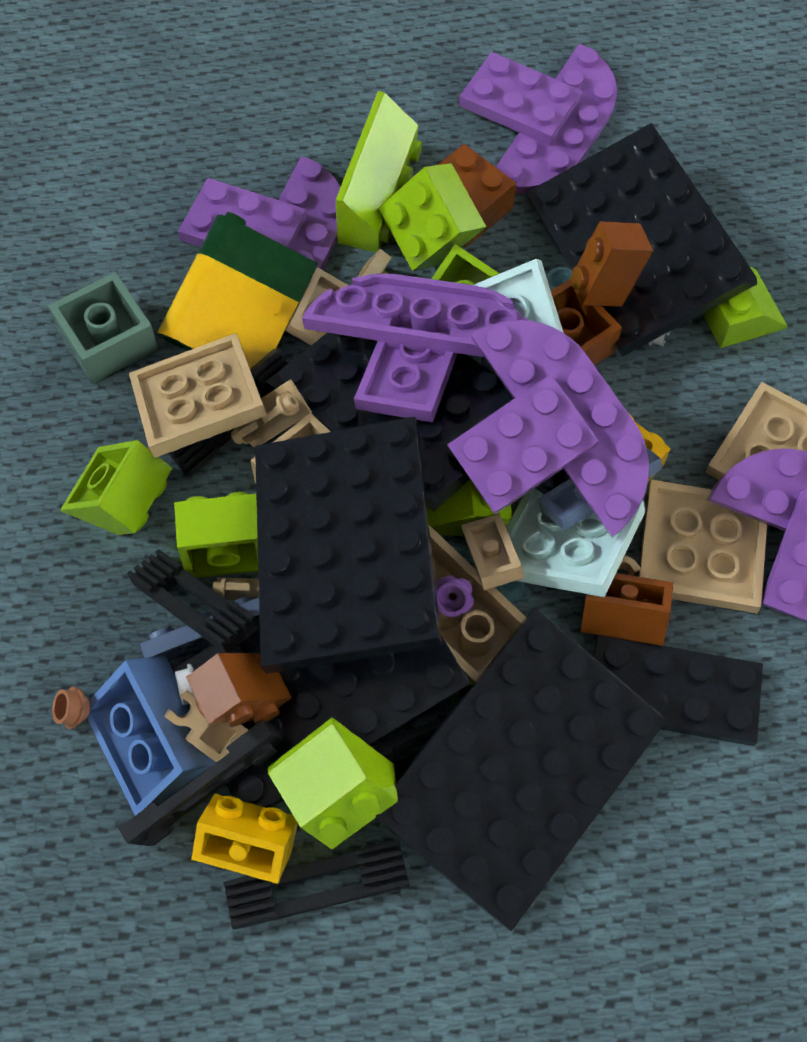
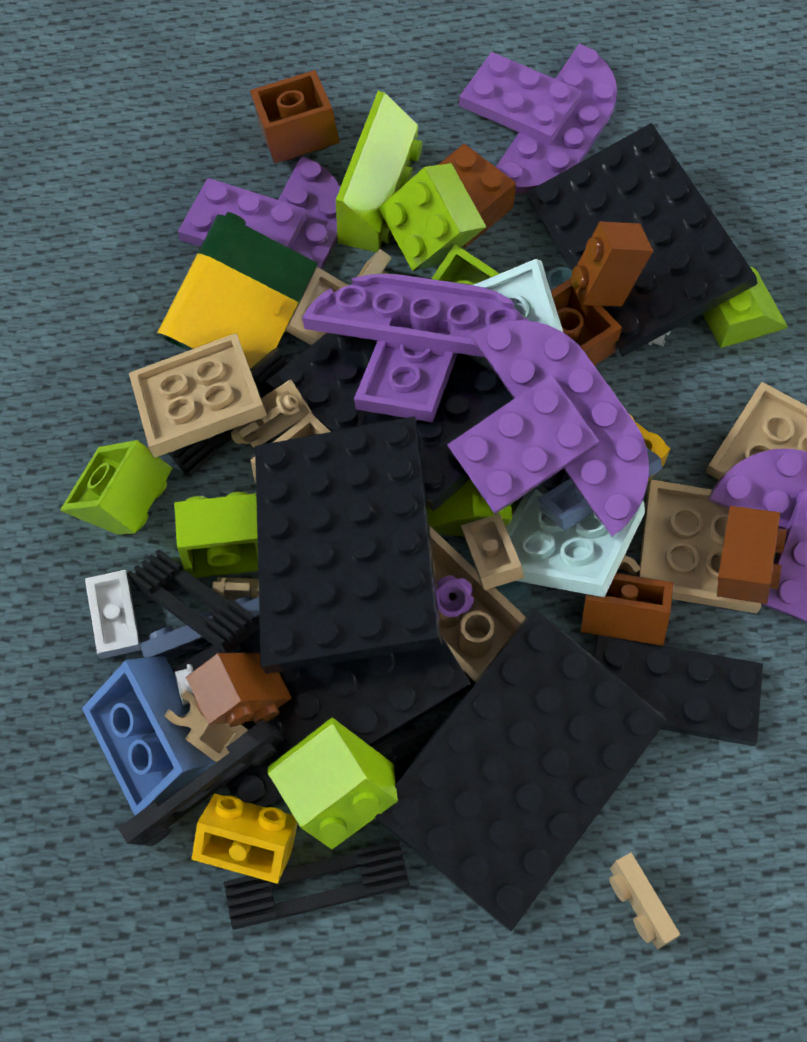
(70, 707): nougat plate -> none
(103, 327): sand green brick -> none
(112, 614): none -> white plate
(295, 116): none -> dark orange brick
(652, 918): none -> tan plate
(749, 554): none -> dark orange brick

